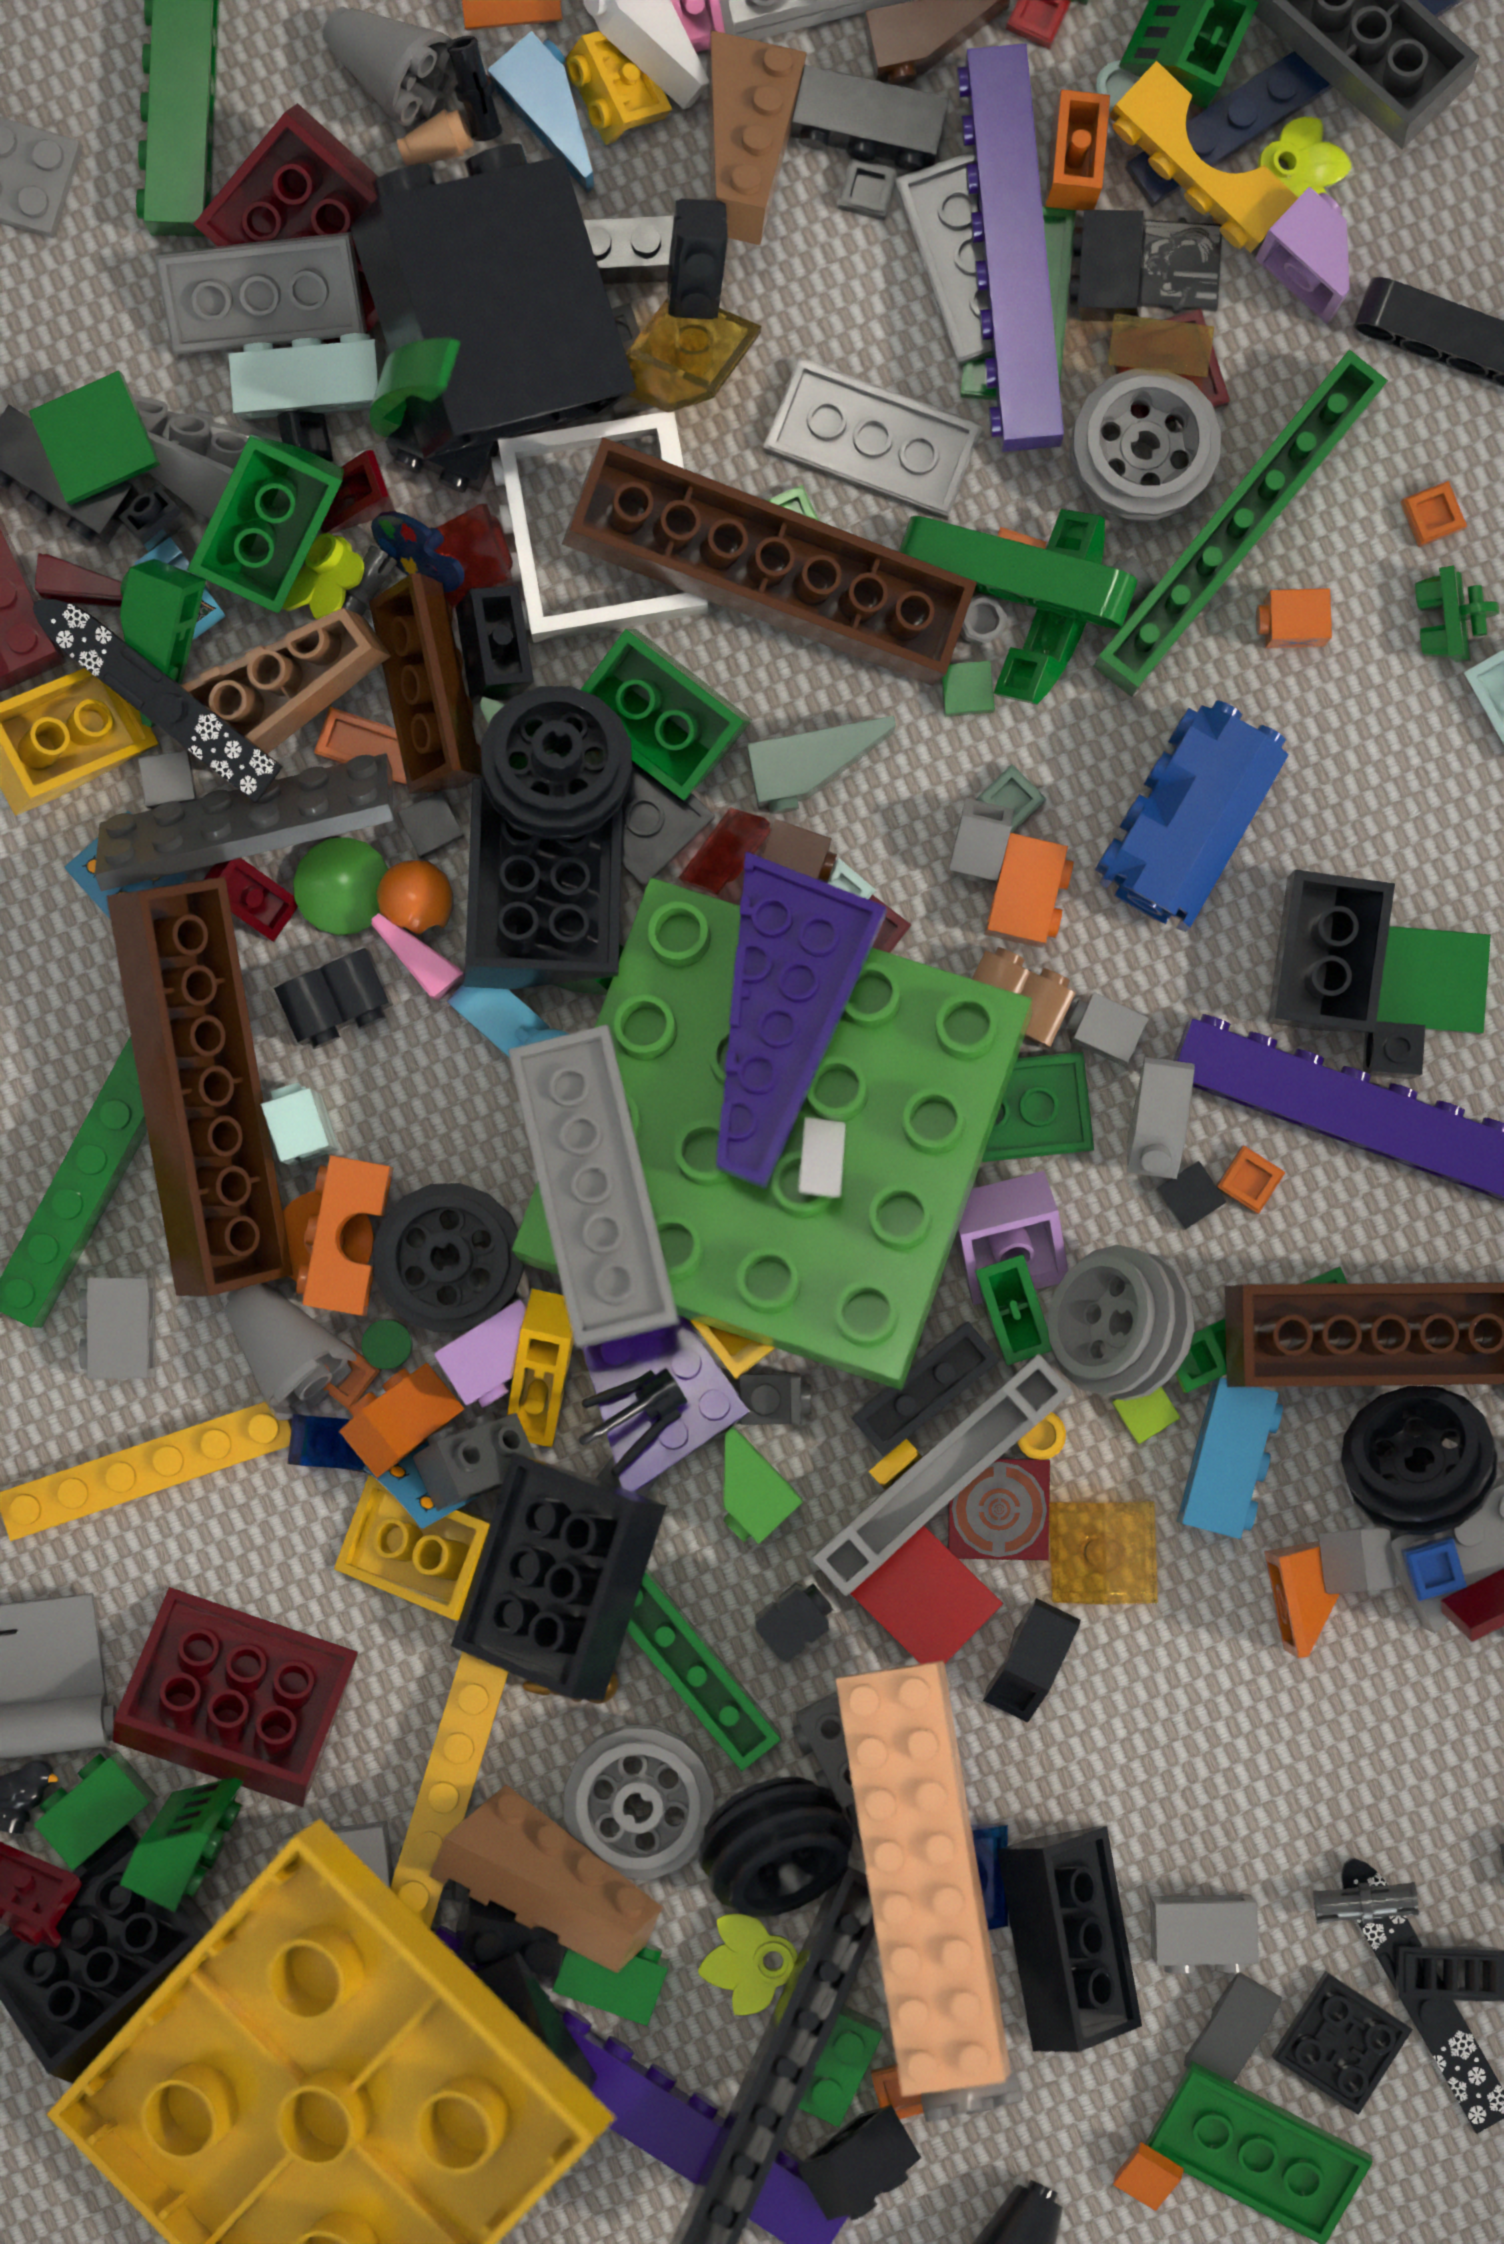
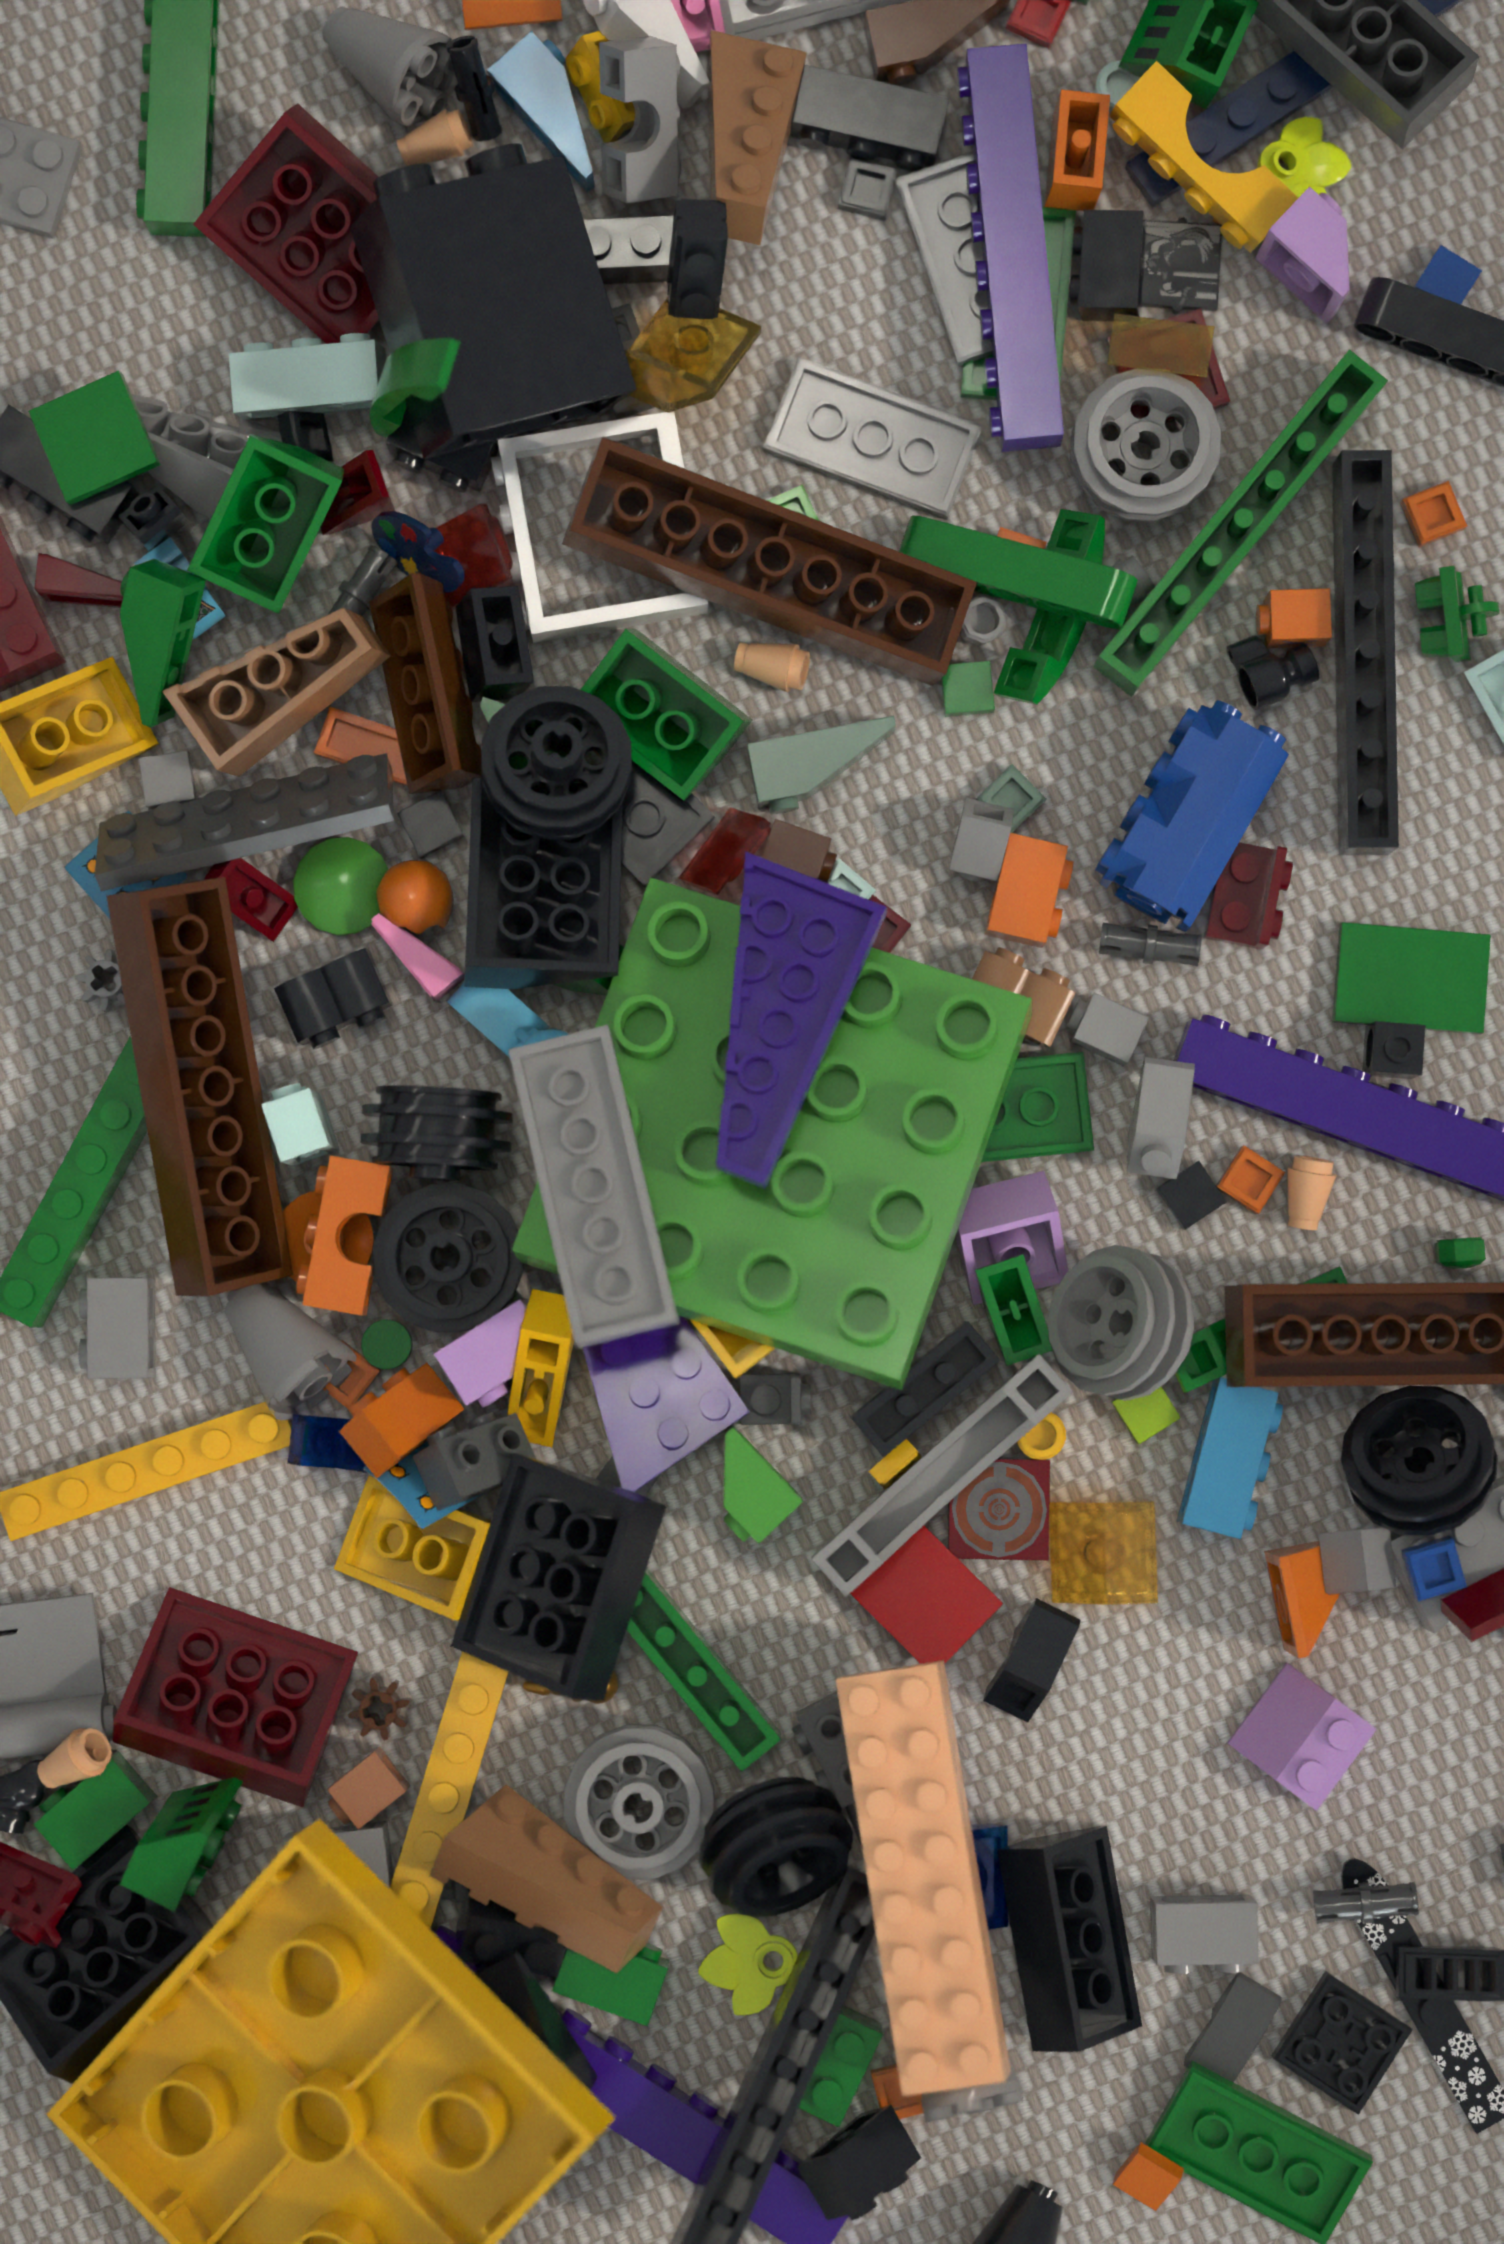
(76, 1758): none -> light nougat cone
(94, 981): none -> light grey gear
(158, 697): black piece -> none
(261, 293): light grey tile -> none
(326, 576): neon yellow plate -> none
(366, 1789): none -> nougat brick
(372, 1720): none -> reddish brown gear
(436, 1130): none -> black wheel
(646, 160): none -> light grey arch
(657, 1396): black plant -> none
(774, 664): none -> light nougat cone
(794, 1620): black brick -> none
(822, 1157): white sticker -> none
(1150, 944): none -> dark grey pin
(1247, 897): none -> dark red bracket
(1265, 675): none -> black piece
(1301, 1736): none -> lavender slope
(1308, 1190): none -> light nougat cone
(1331, 952): black slope -> none
(1365, 653): none -> black brick
(1448, 276): none -> blue tile
(1460, 1252): none -> green tile

